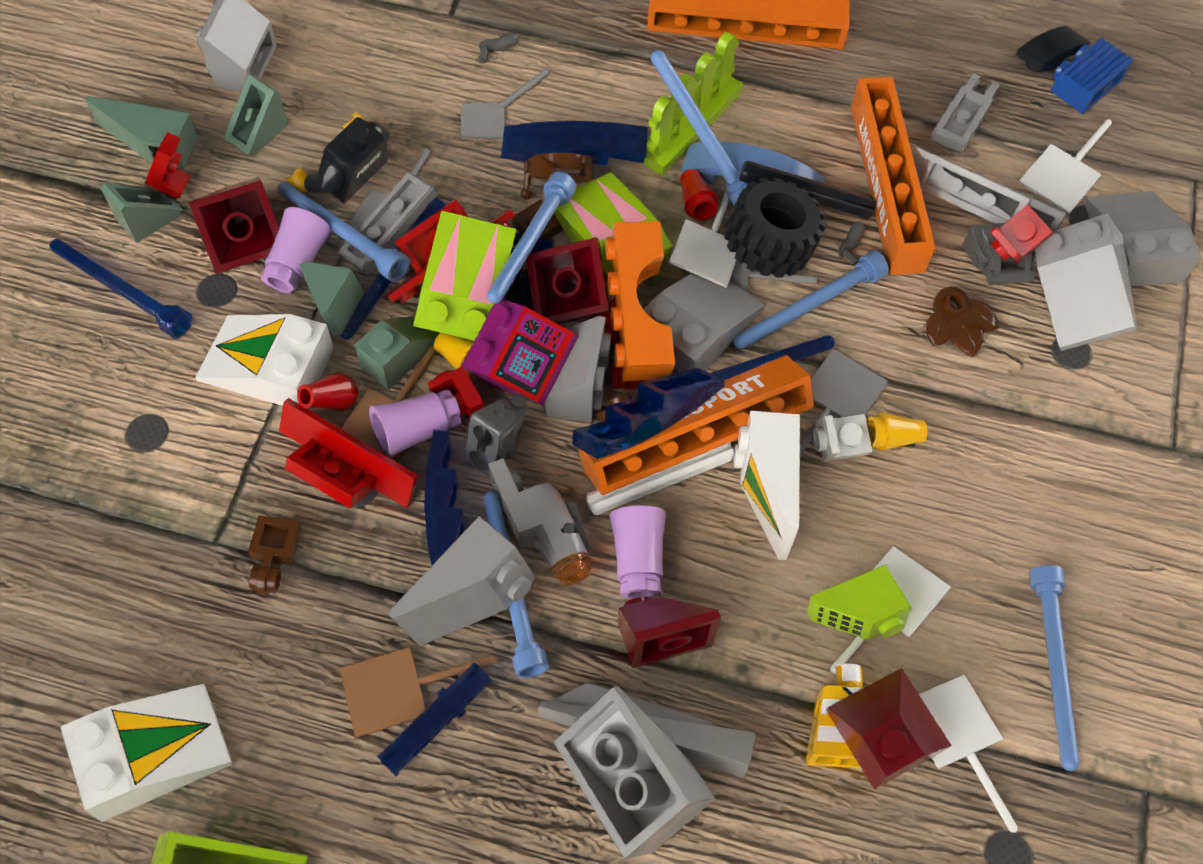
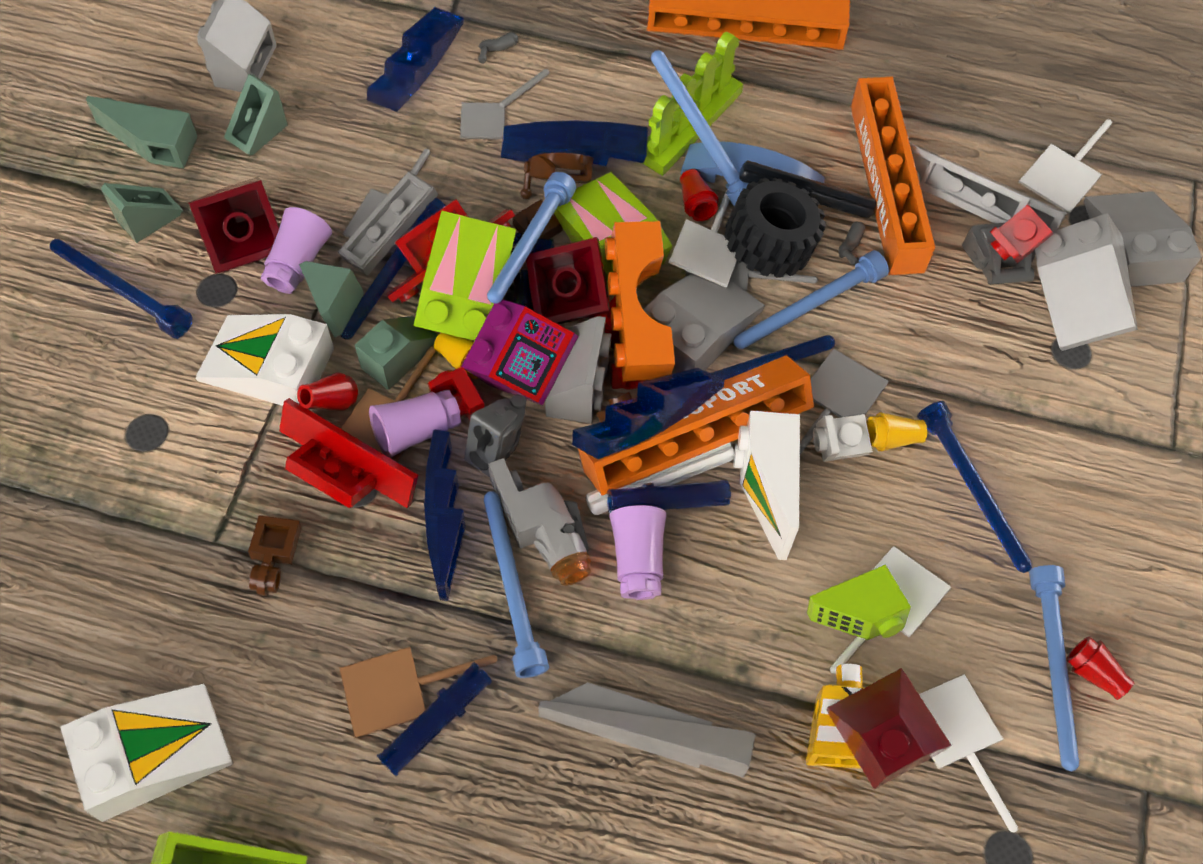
(164, 172): red bracket -> none
(347, 160): black torso -> none
(390, 262): medium blue piece -> none
(414, 62): none -> clear blue slope
(465, 585): light grey slope -> none
(632, 774): light grey slope -> none
(665, 628): dark red slope -> none
(671, 496): none -> clear blue pin
(939, 423): none -> clear blue piece
(960, 325): reddish brown plate -> none
(964, 115): light grey hinge -> none
(1050, 48): black slope -> none
(1090, 74): blue brick -> none
(1097, 665): none -> red cone

